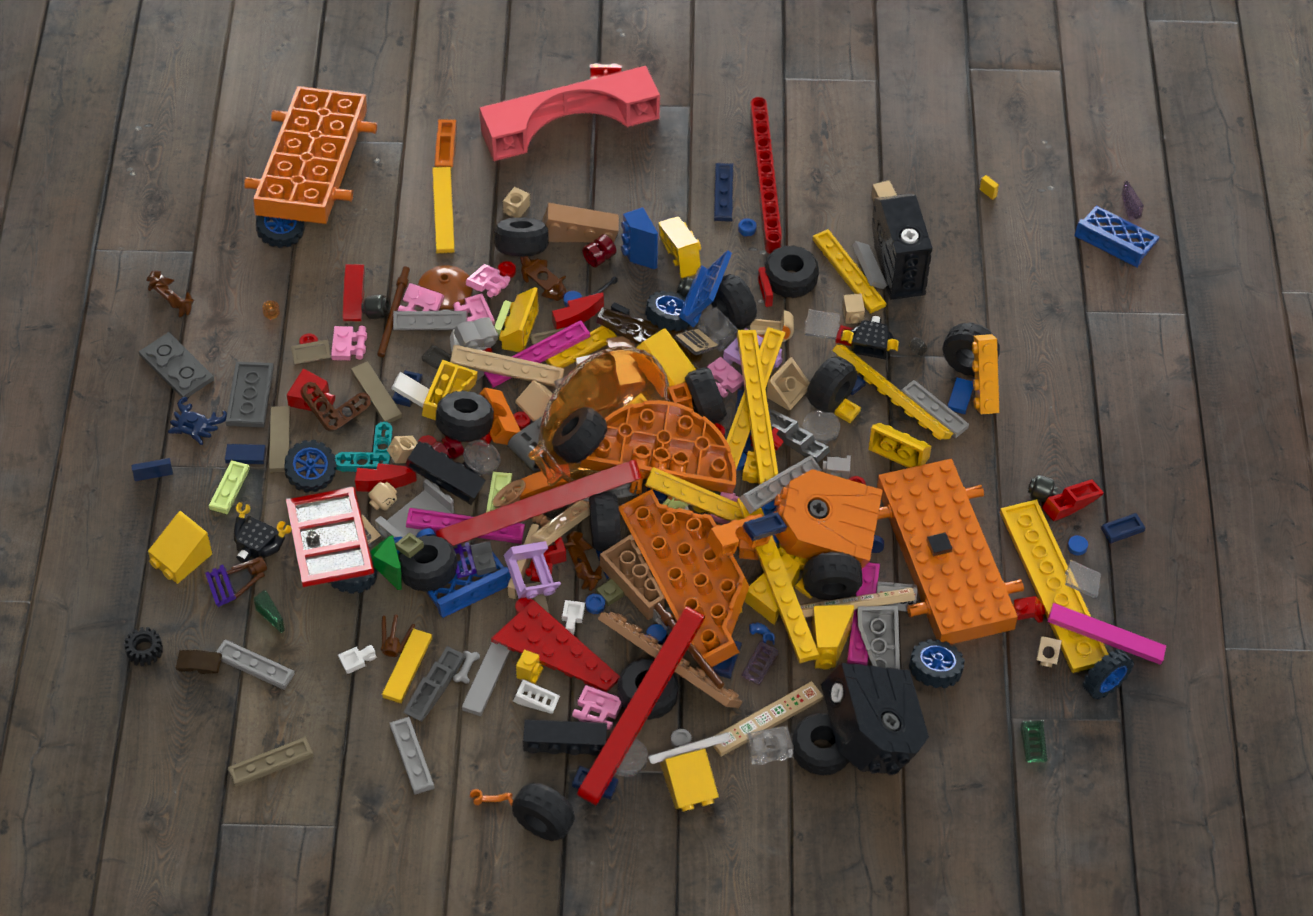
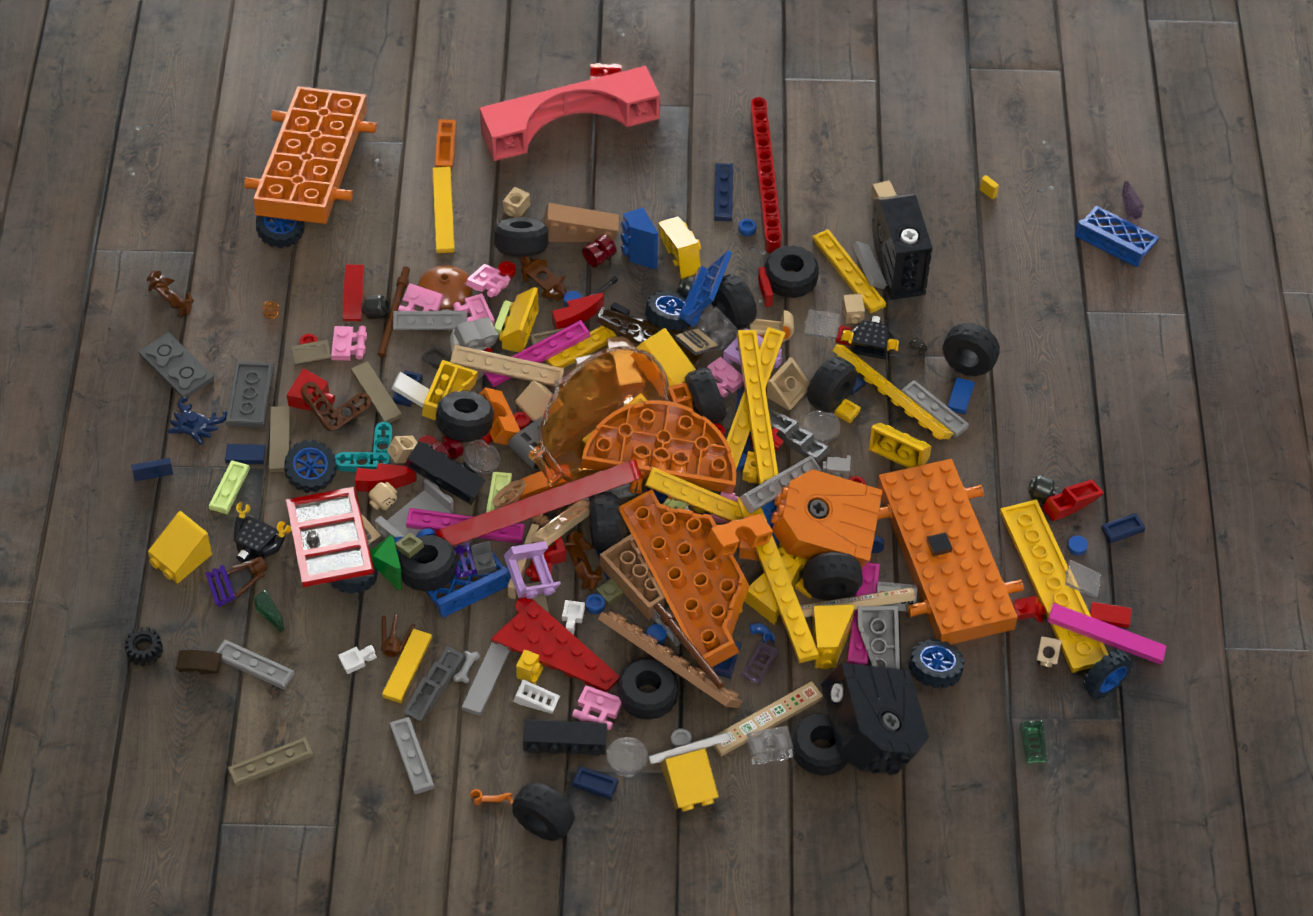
(579, 435): black tyre -> none
(640, 706): red beam -> none
(764, 526): dark blue tile -> none
(986, 374): light orange brick -> none
(1111, 614): none -> red tile

